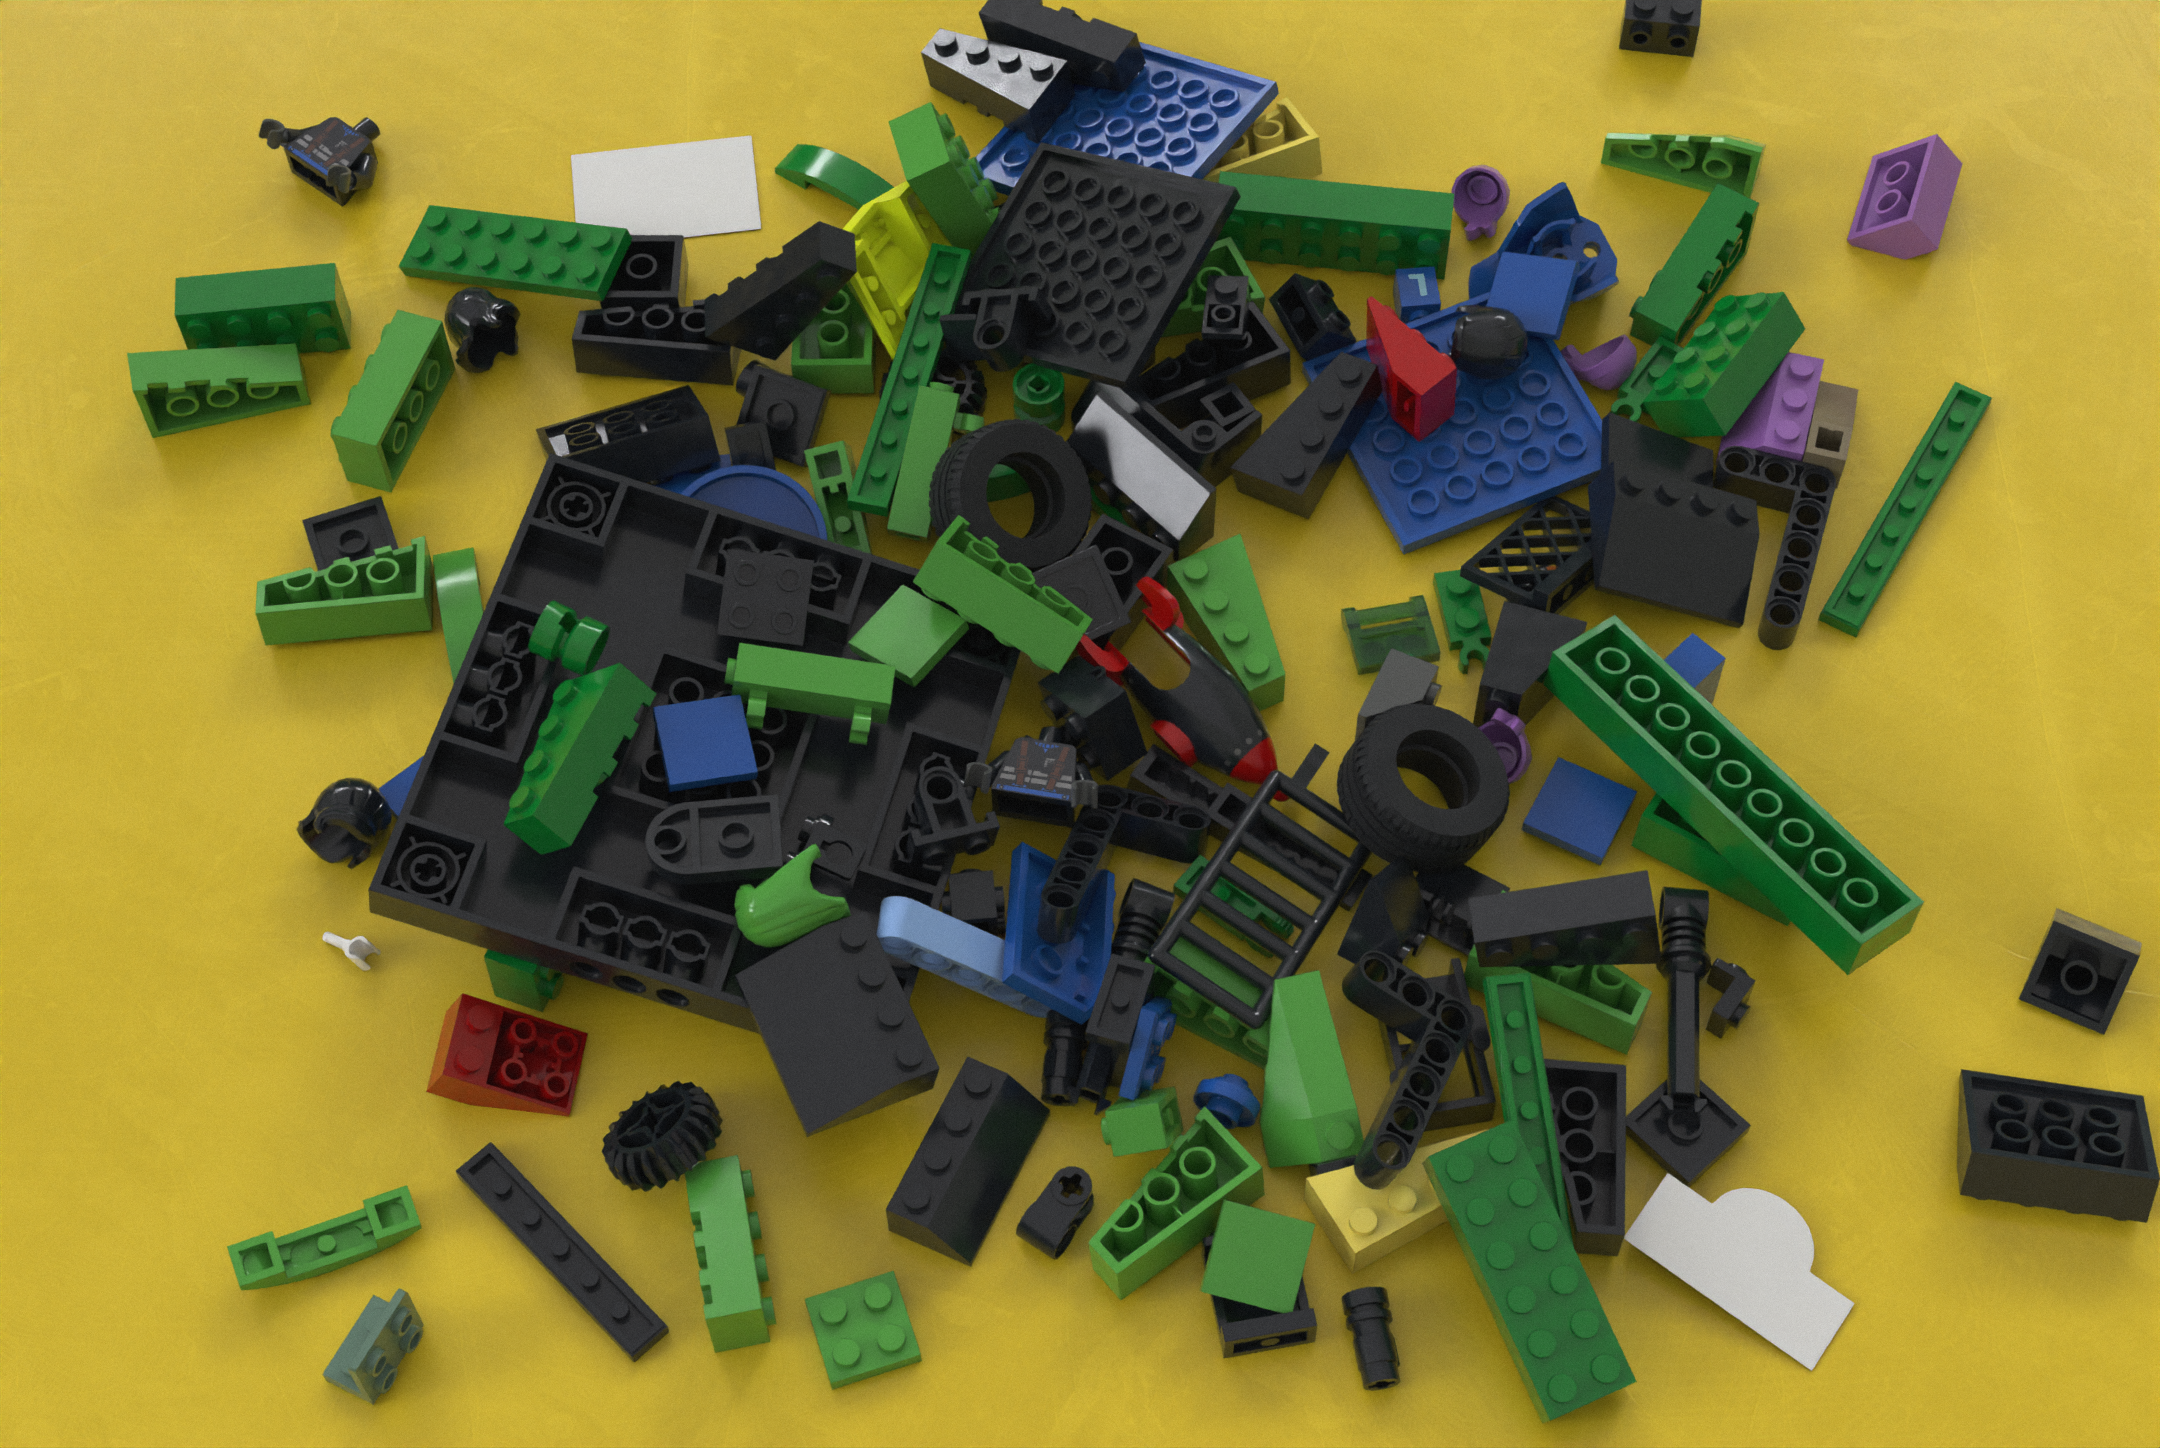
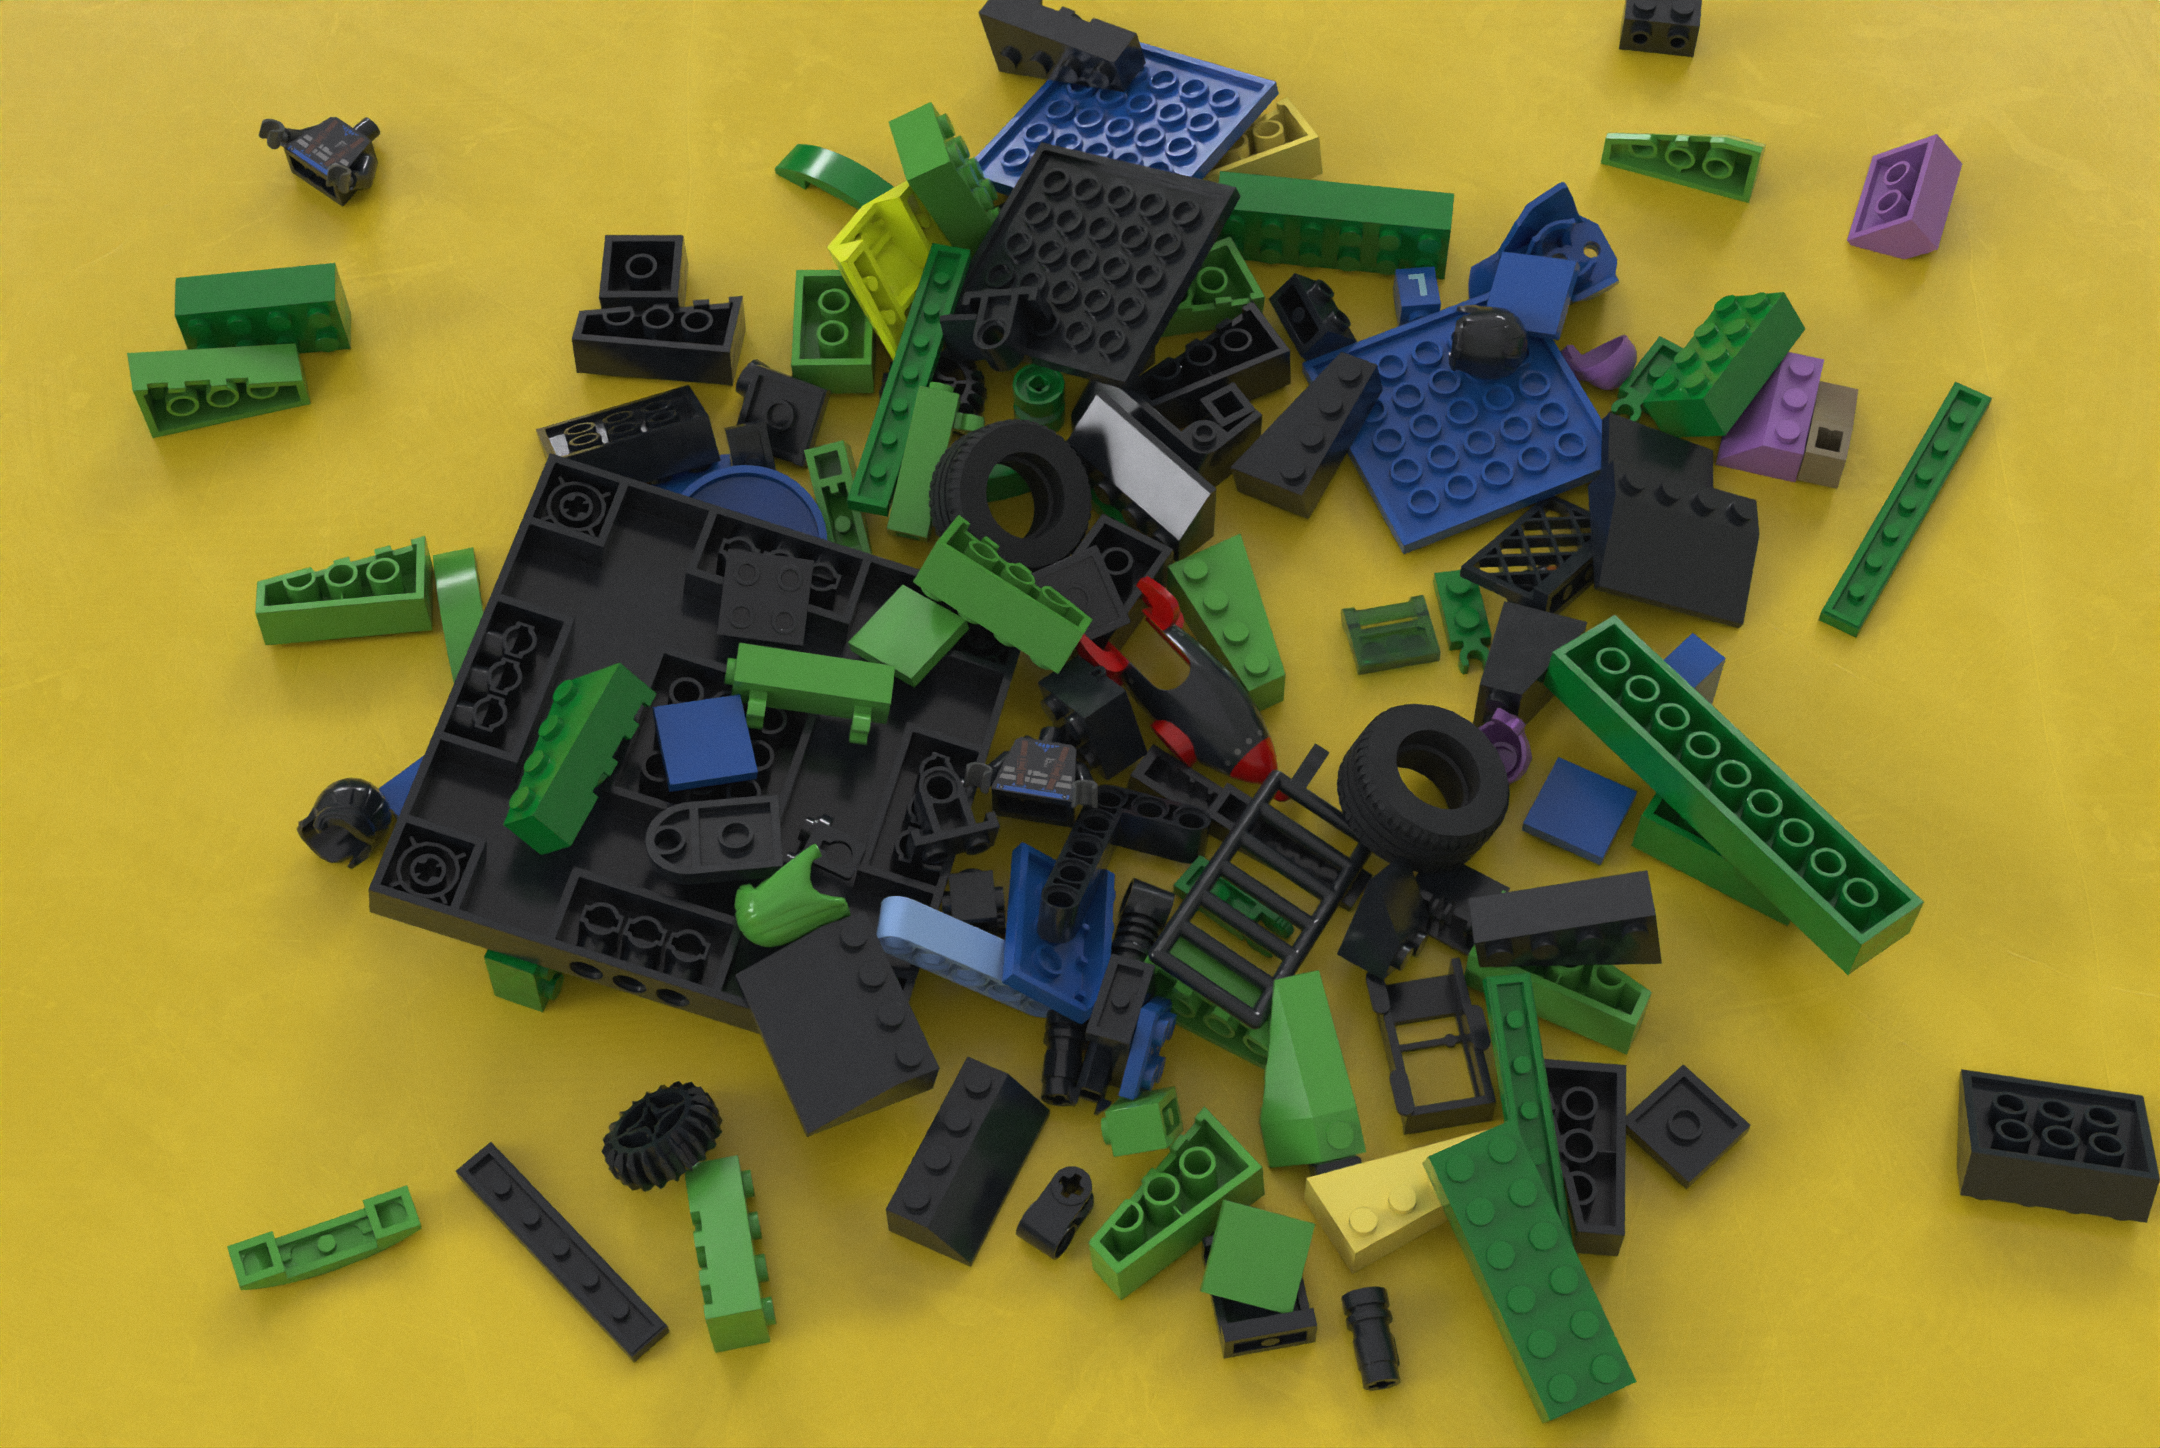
(349, 532): black plate -> none
(354, 949): white hand -> none
(375, 1347): sand green bracket -> none
(393, 400): bright green brick -> none
(481, 328): black hair -> none
(506, 1059): red slope -> none
(516, 252): green plate -> none
(568, 638): green wheel -> none
(670, 188): white sticker -> none
(783, 293): black wedge -> none
(863, 1330): bright green plate -> none
(1000, 80): black wedge -> none
(1226, 308): black slope -> none
(1228, 1100): blue plate -> none
(1399, 682): dark grey slope -> none
(1413, 374): red slope -> none
(1438, 1032): black beam -> none
(1480, 200): medium lavender piece -> none
(1684, 964): black piece -> none
(1696, 268): green wedge -> none
(1736, 990): black bracket -> none
(1748, 1258): white sticker -> none
(1788, 488): black beam -> none
(2080, 971): black slope -> none

